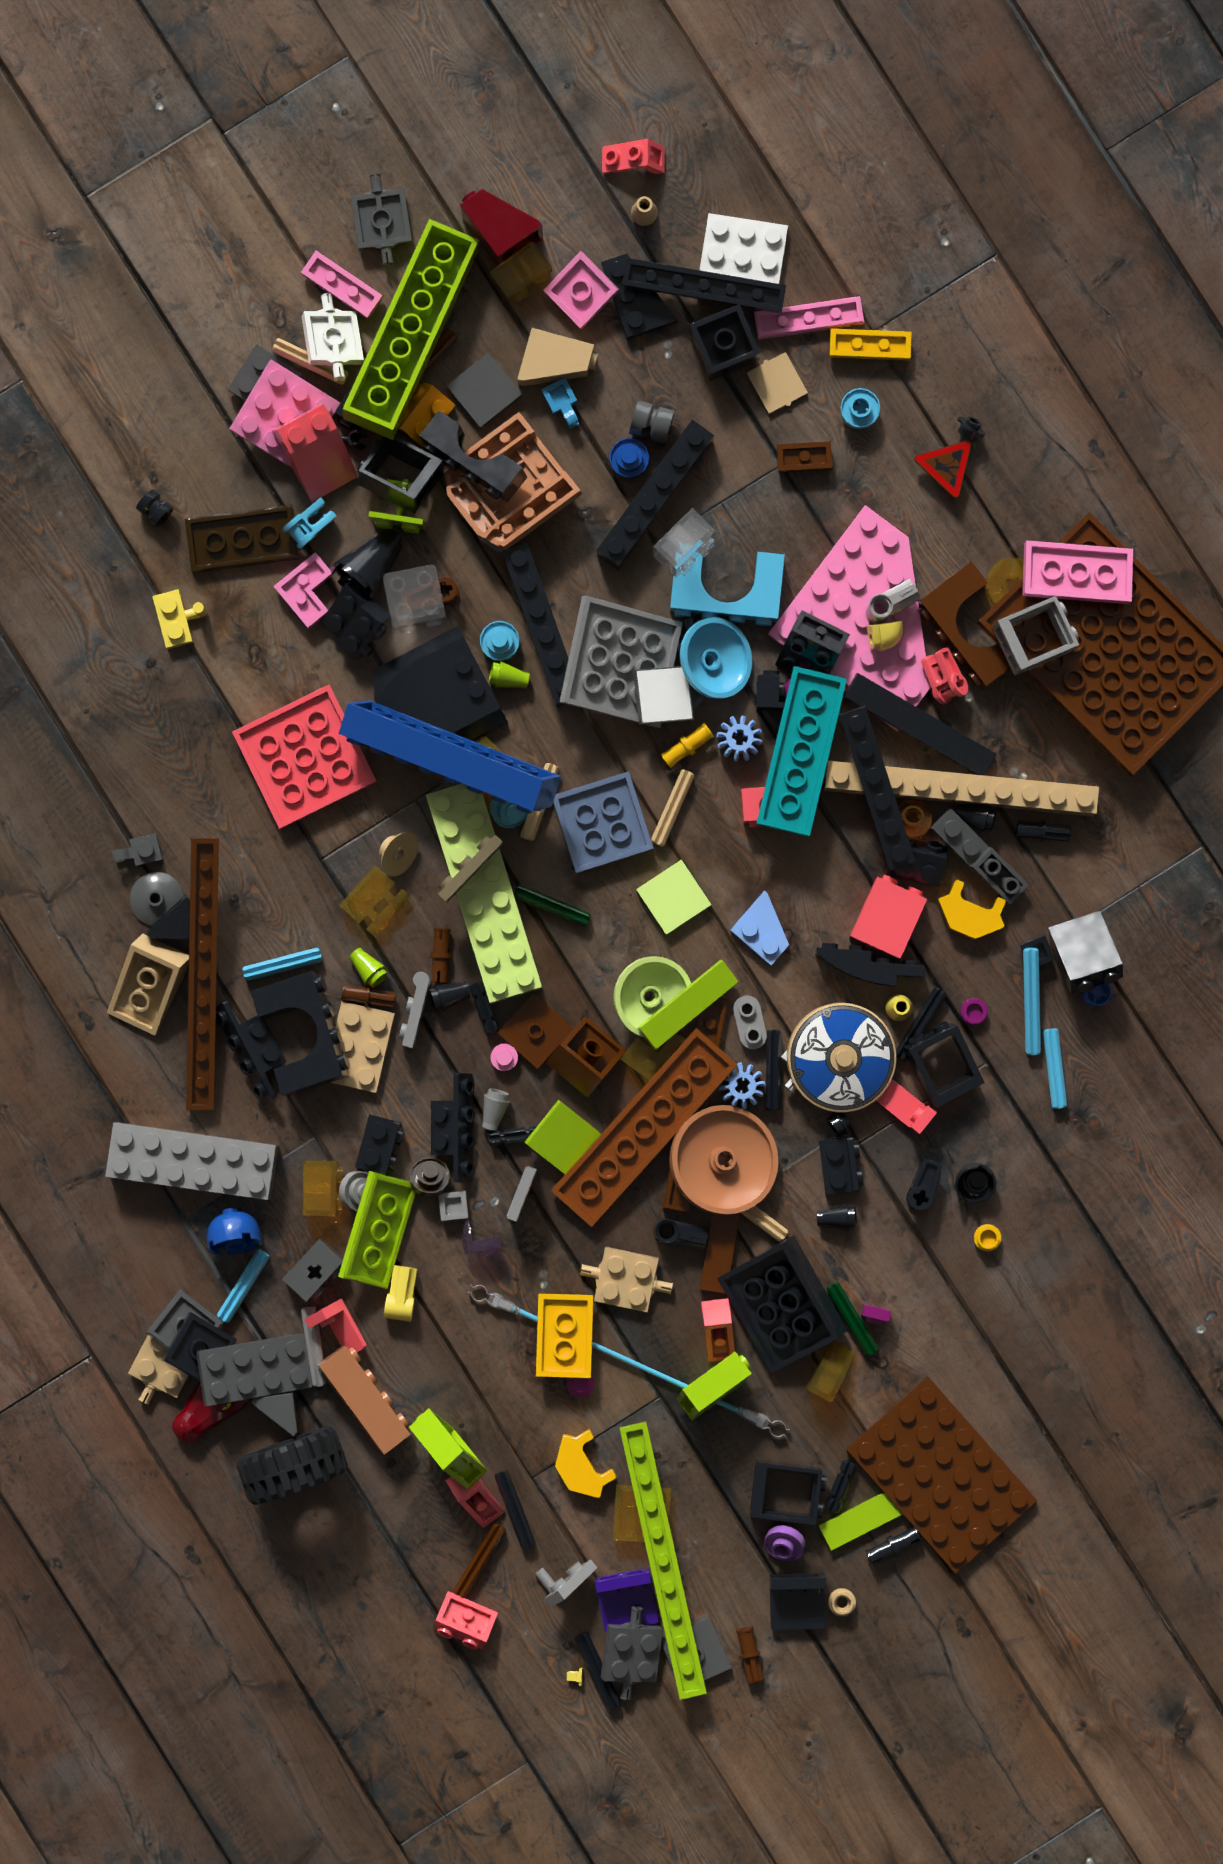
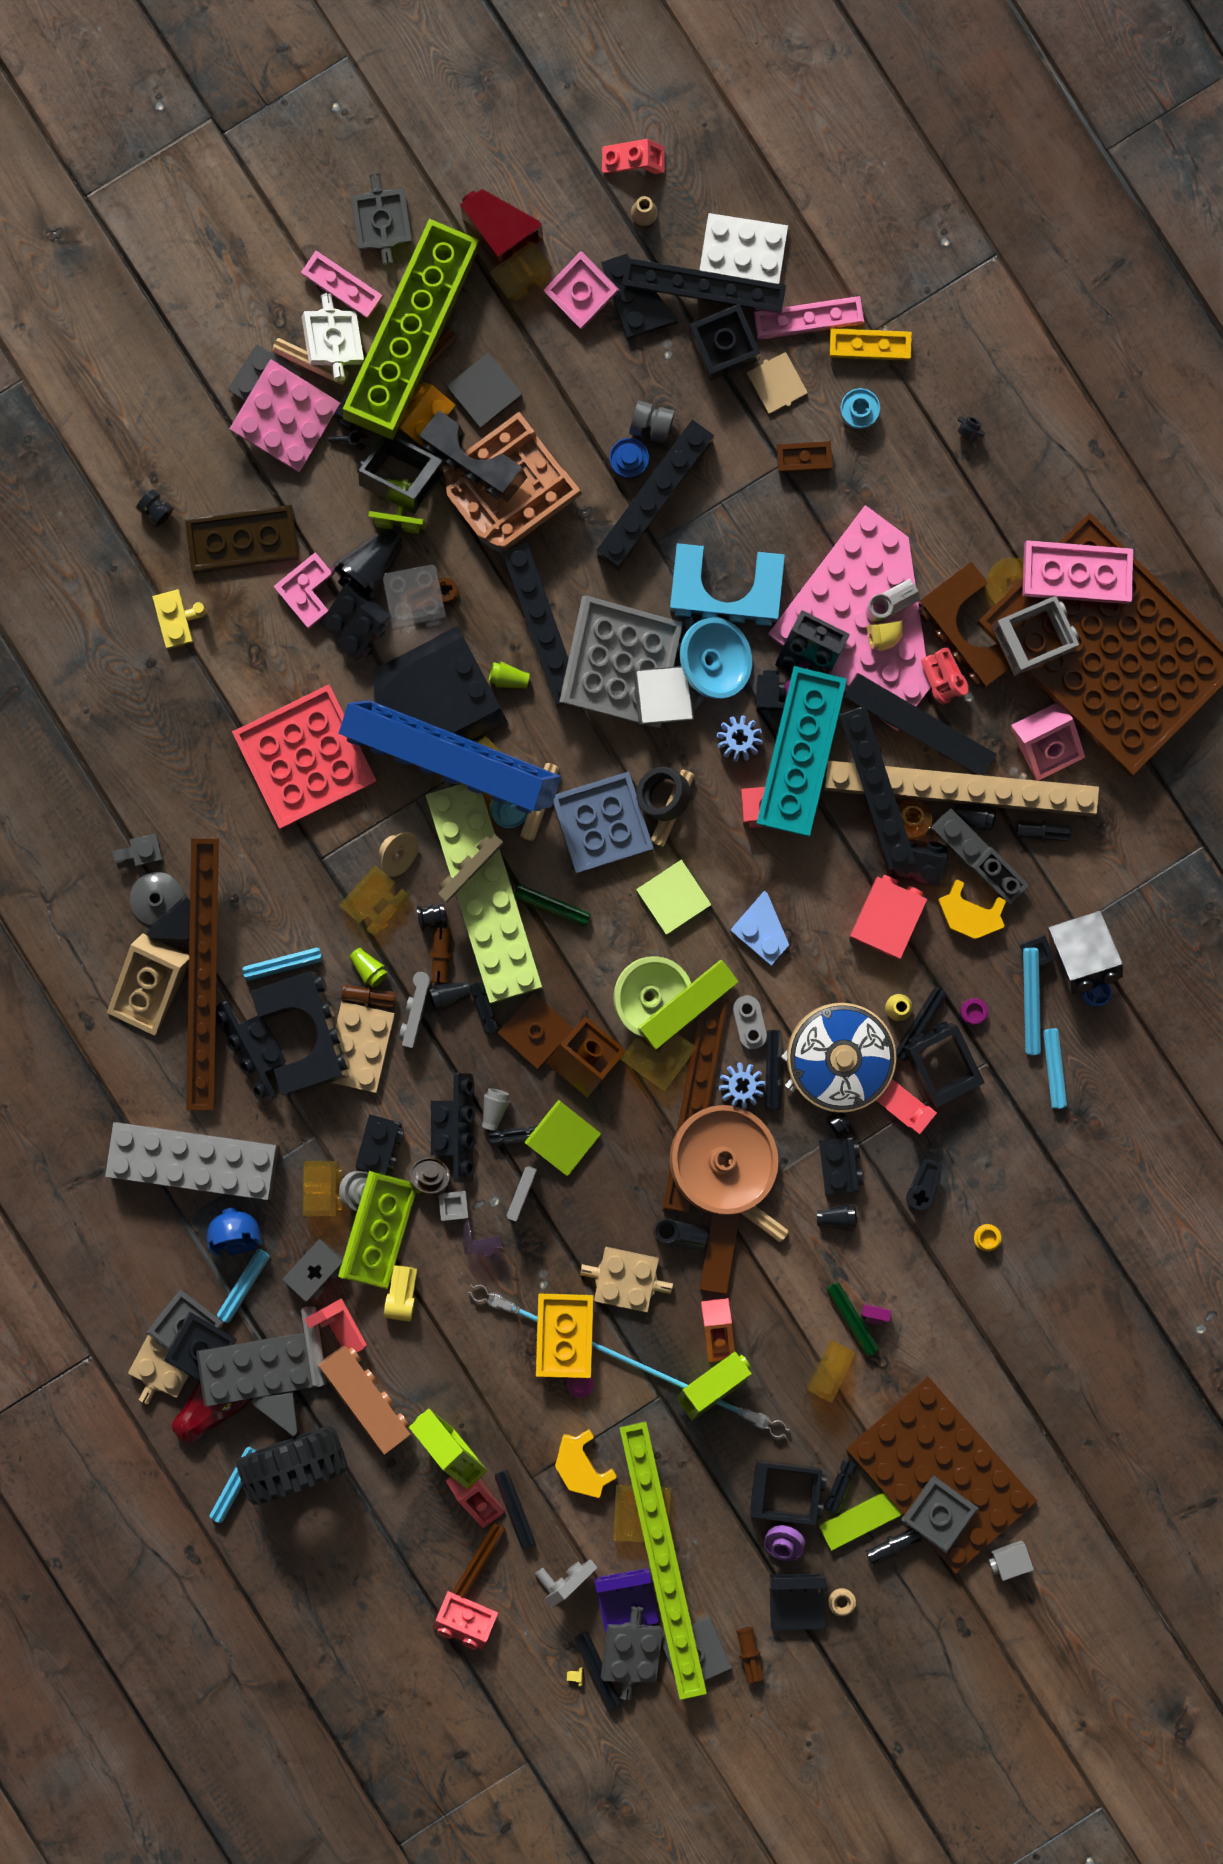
(228, 1494): none -> medium azure axle
(302, 530): medium azure piece -> none
(316, 452): coral slope -> none
(431, 915): none -> black bush
(499, 641): medium azure plate -> none
(504, 1057): bright pink plate -> none
(553, 357): tan slope -> none
(560, 399): dark azure plate -> none
(644, 1127): dark orange plate -> none
(646, 788): none -> black tyre
(684, 543): clear brick -> none
(687, 745): yellow pin -> none
(782, 1304): black slope -> none
(858, 964): black slope -> none
(939, 1514): none -> dark grey tile
(946, 465): piece -> none
(975, 1183): black hair -> none
(1011, 1560): none -> light grey brick
(1048, 741): none -> bright pink slope

